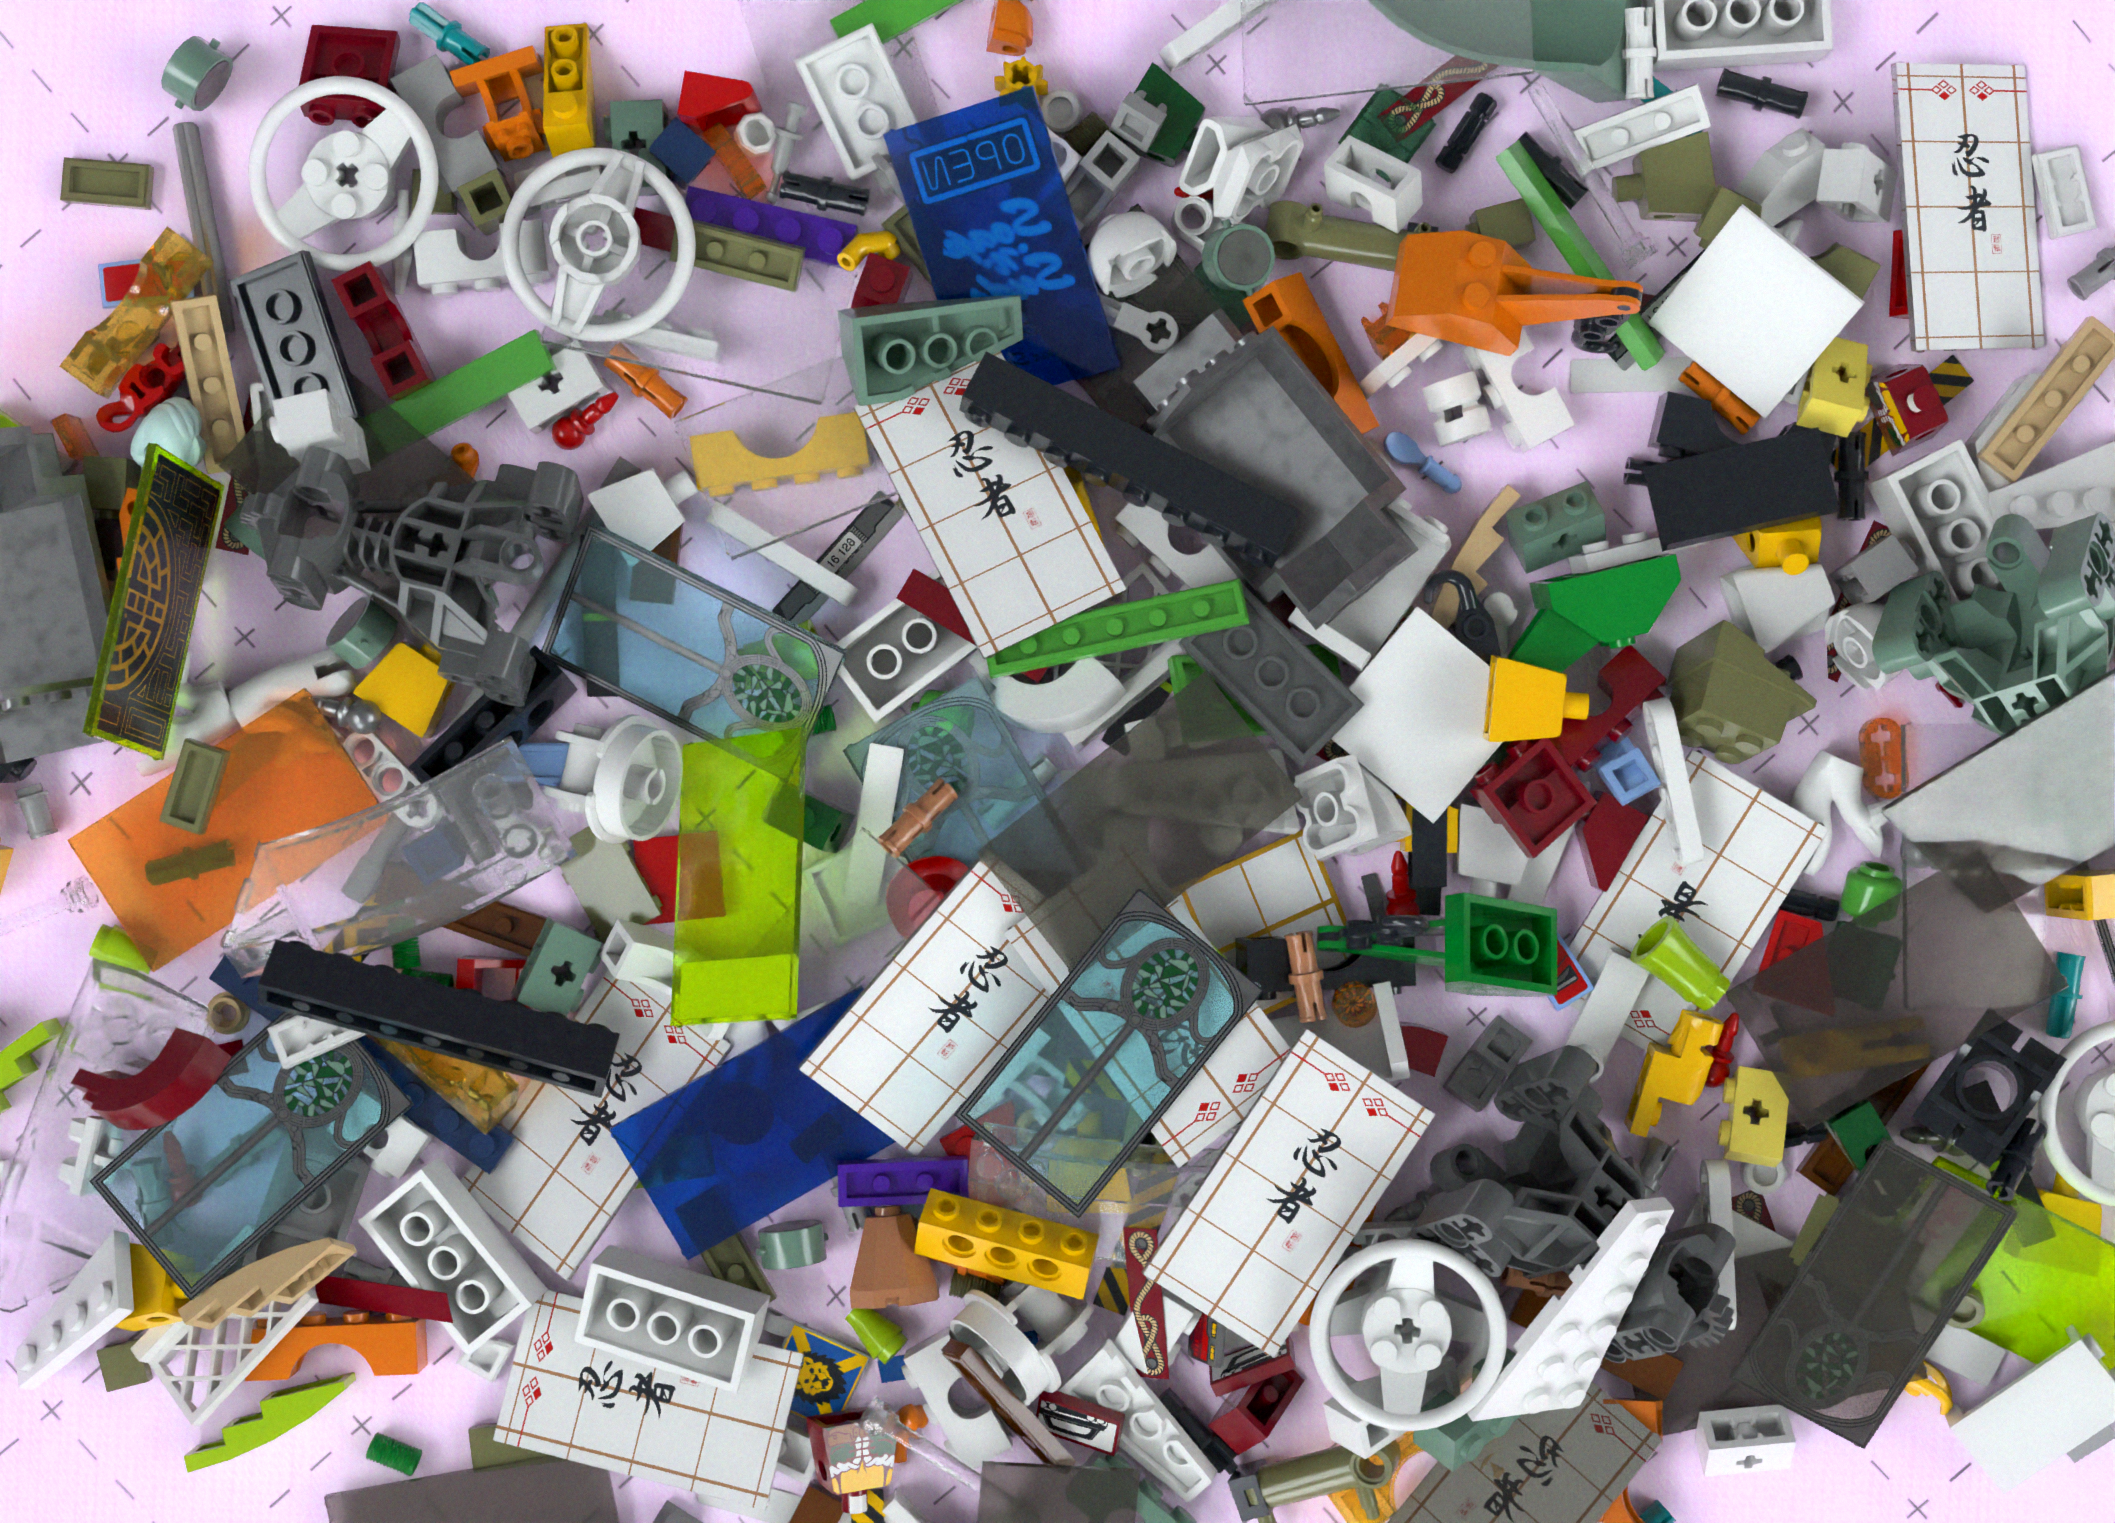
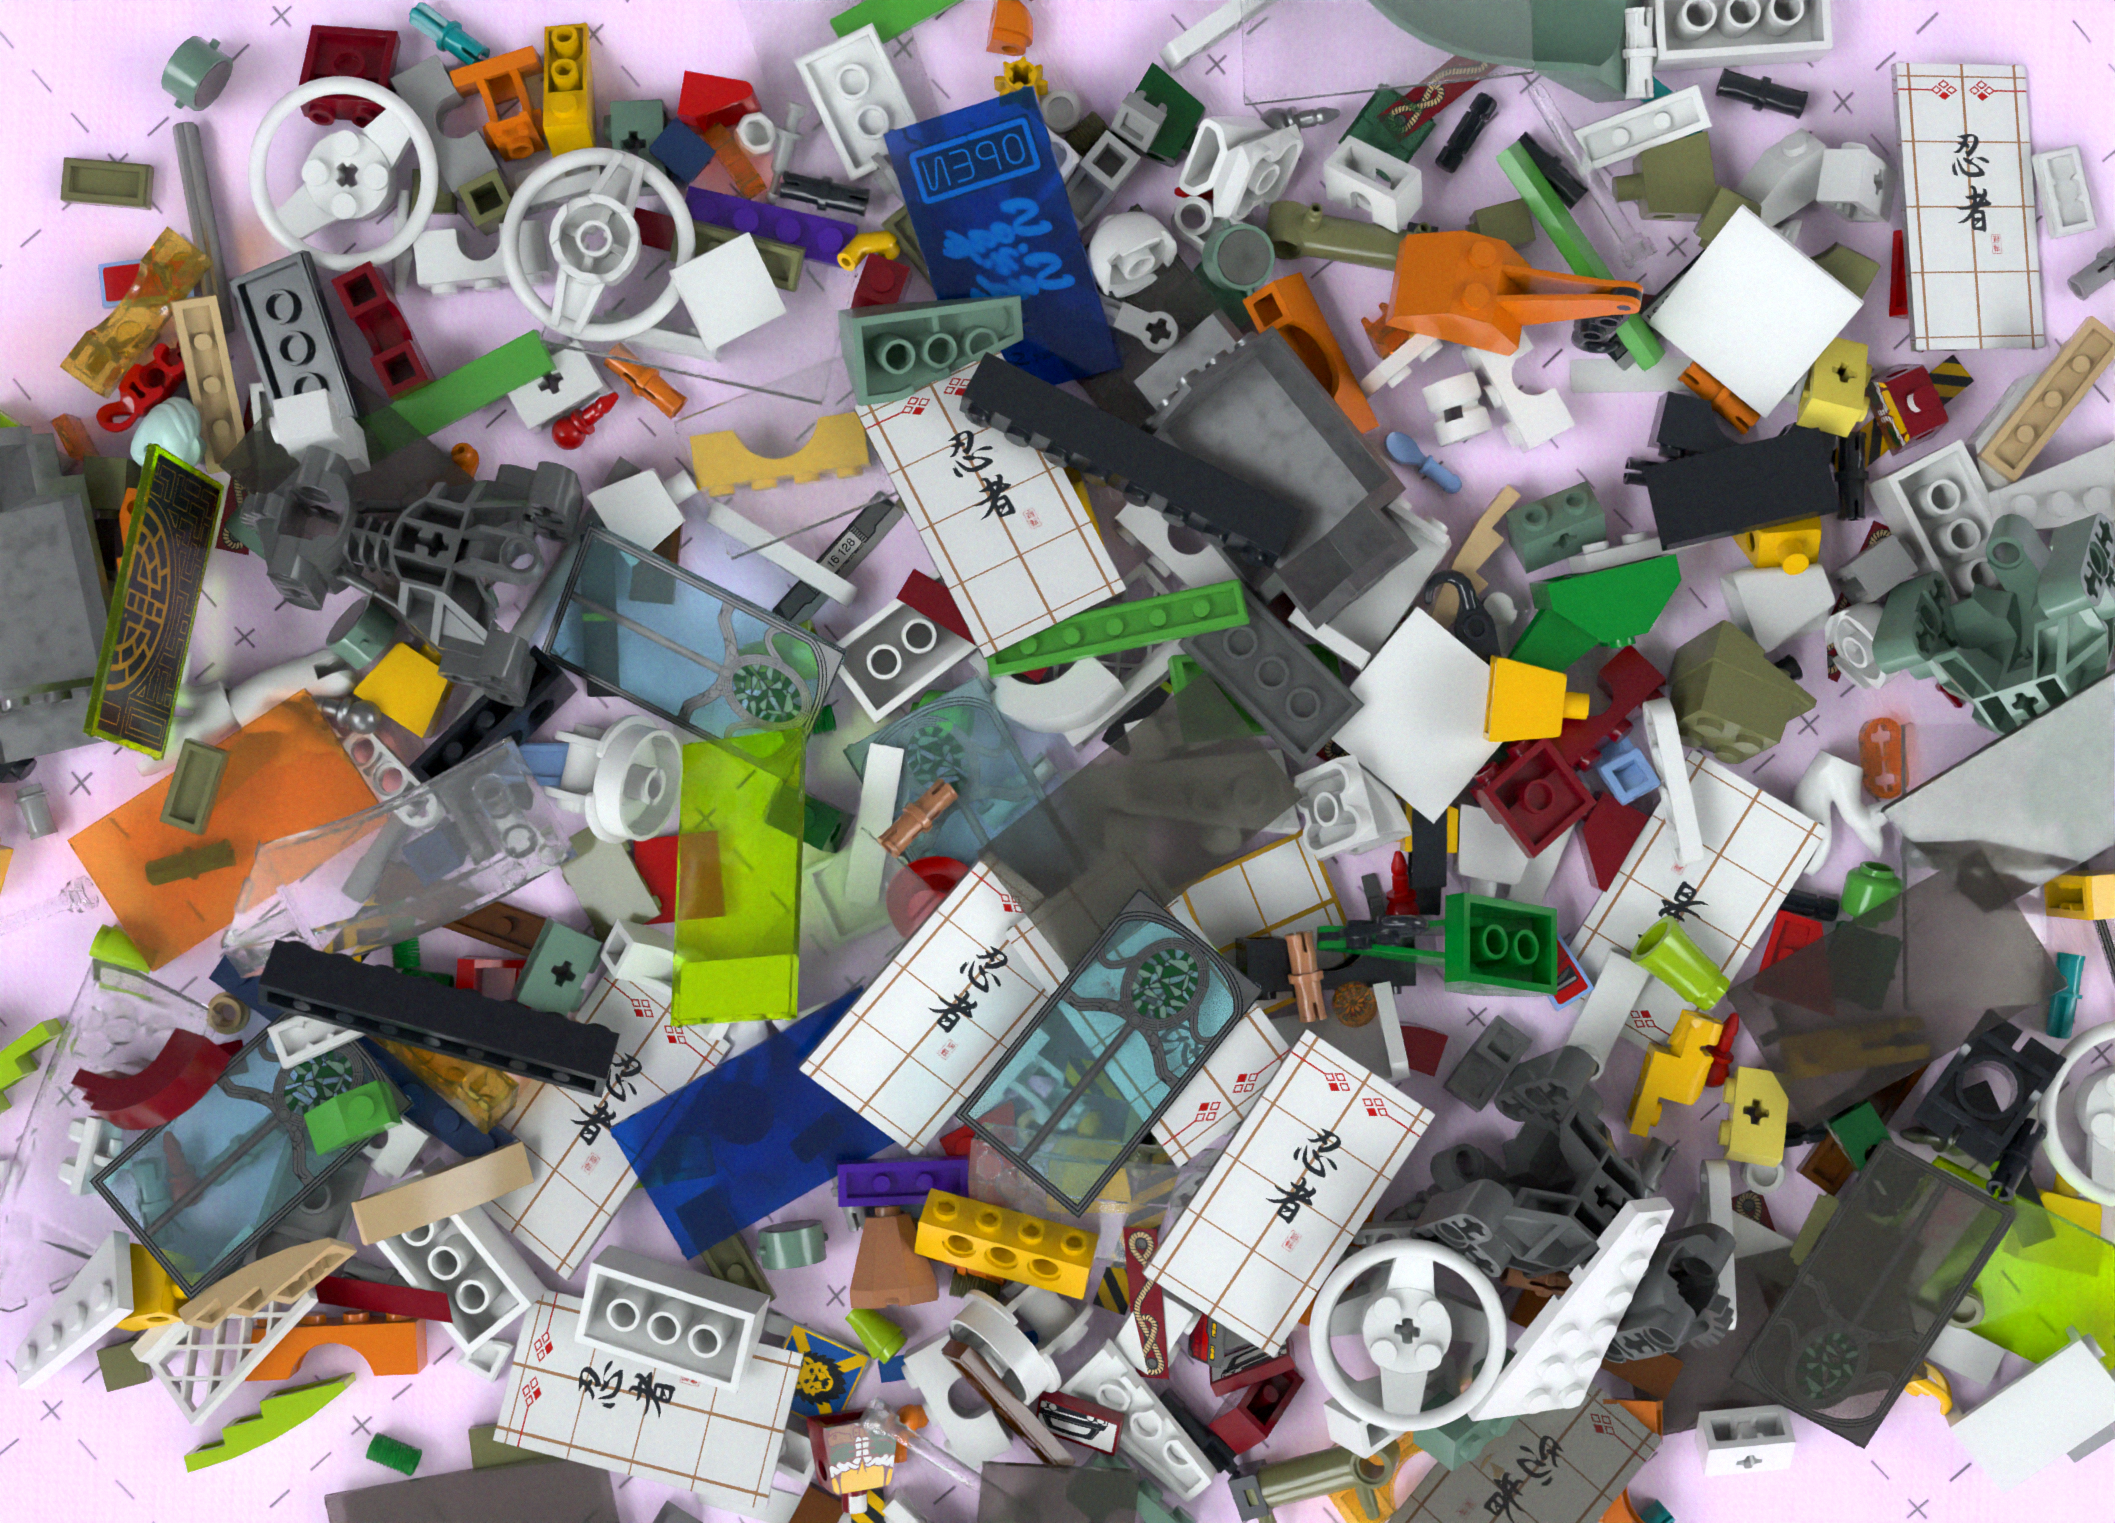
(352, 1117): none -> bright green slope
(442, 1192): none -> tan slope
(728, 291): none -> white tile

